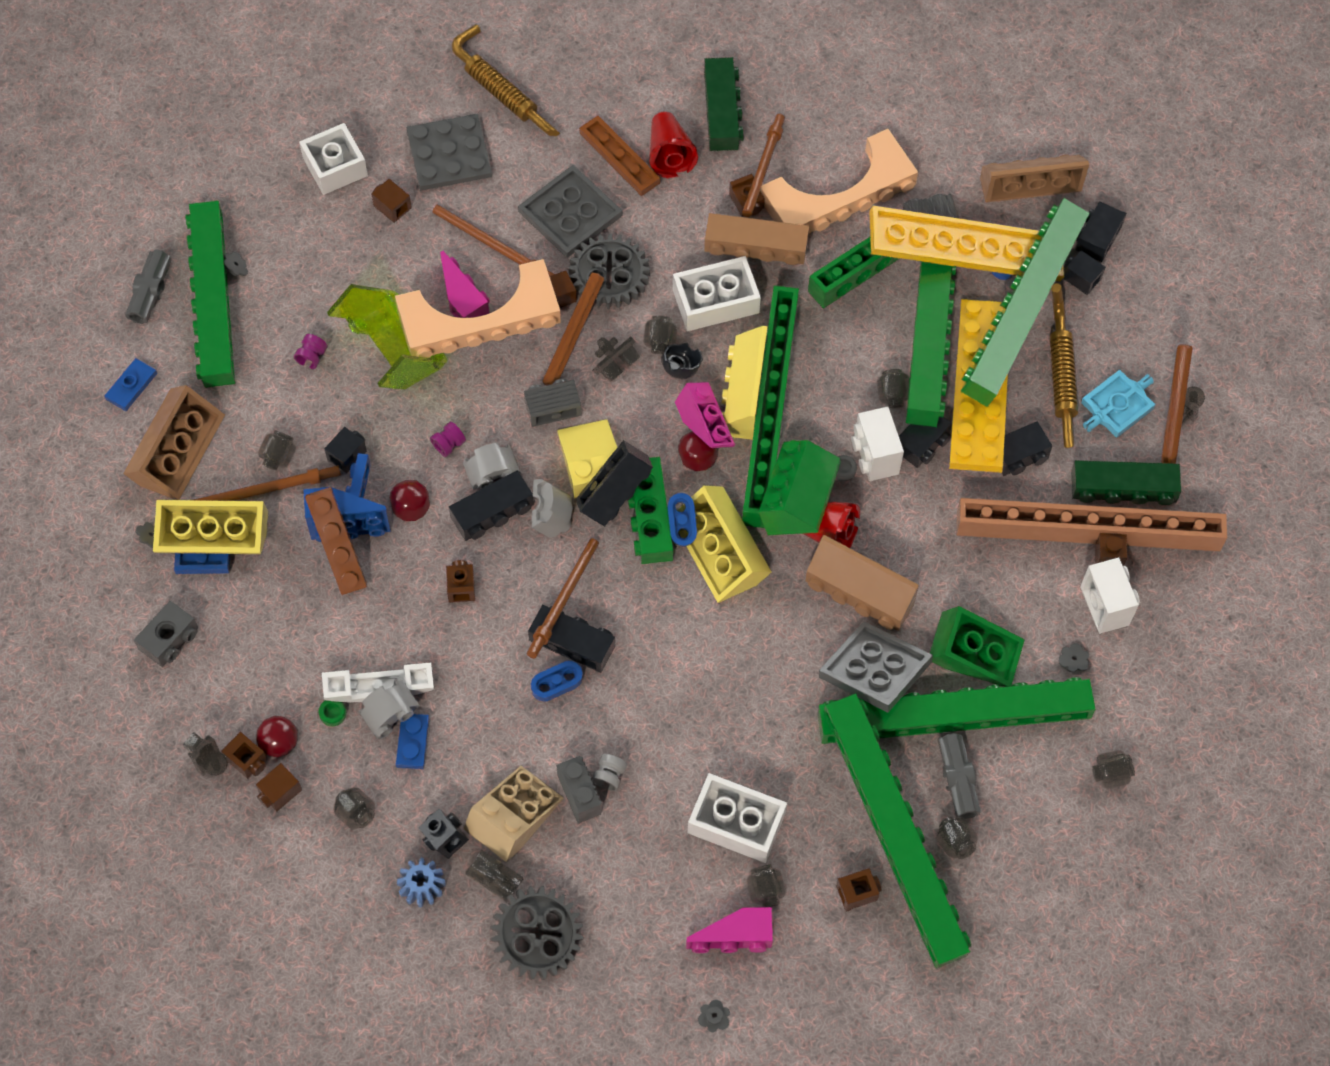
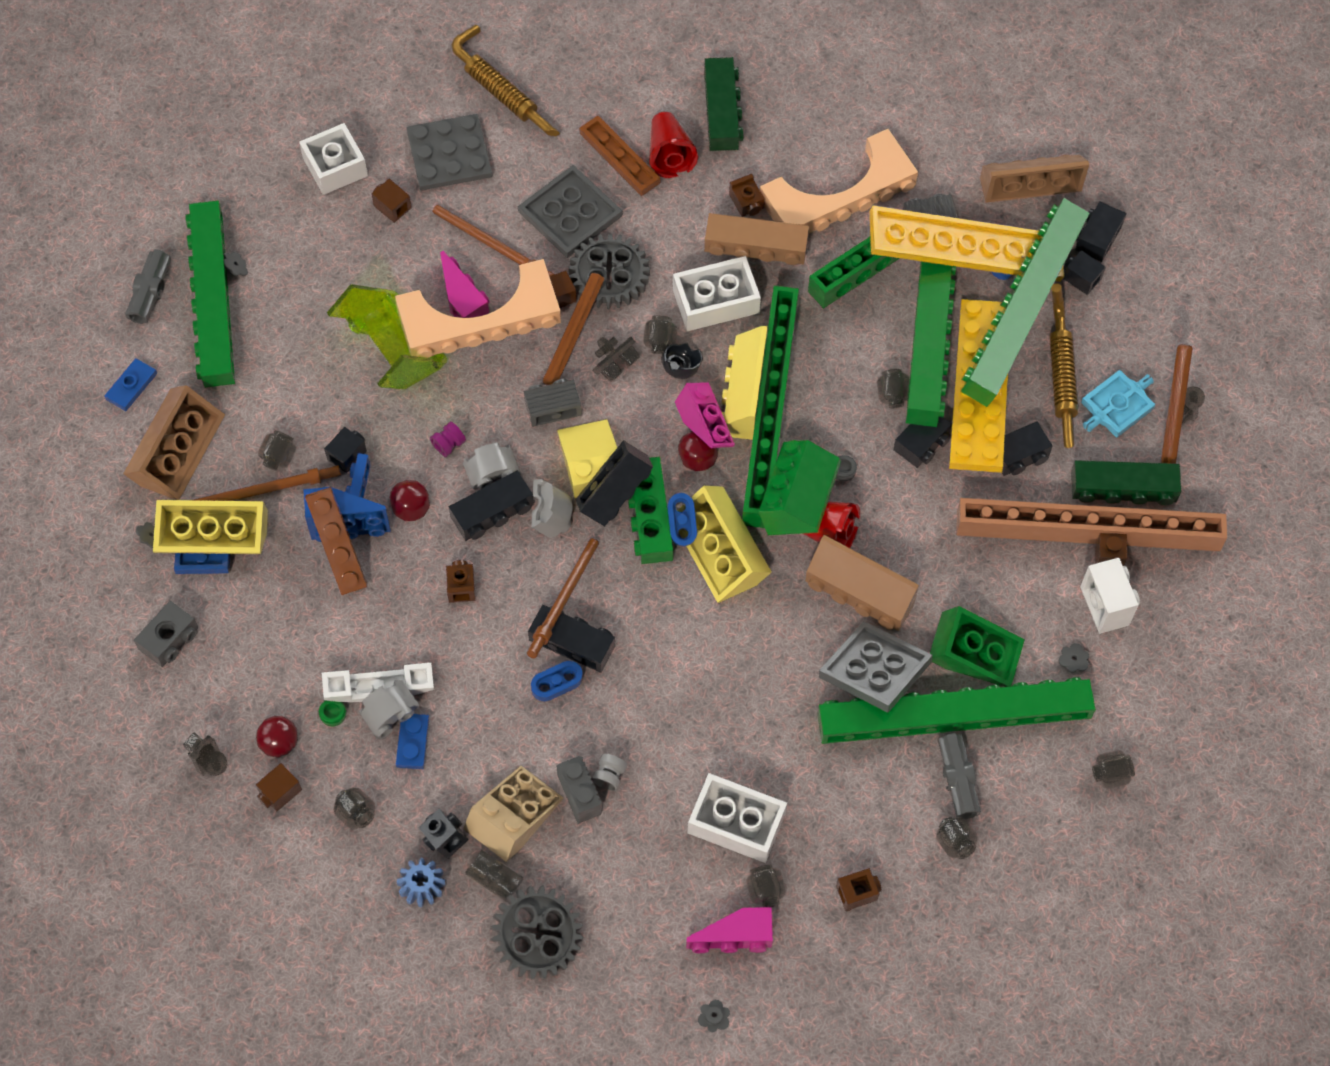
(243, 747): reddish brown brick -> none
(311, 349): magenta wheel -> none
(774, 134): dark orange bar -> none
(877, 444): white brick -> none
(896, 831): green brick -> none

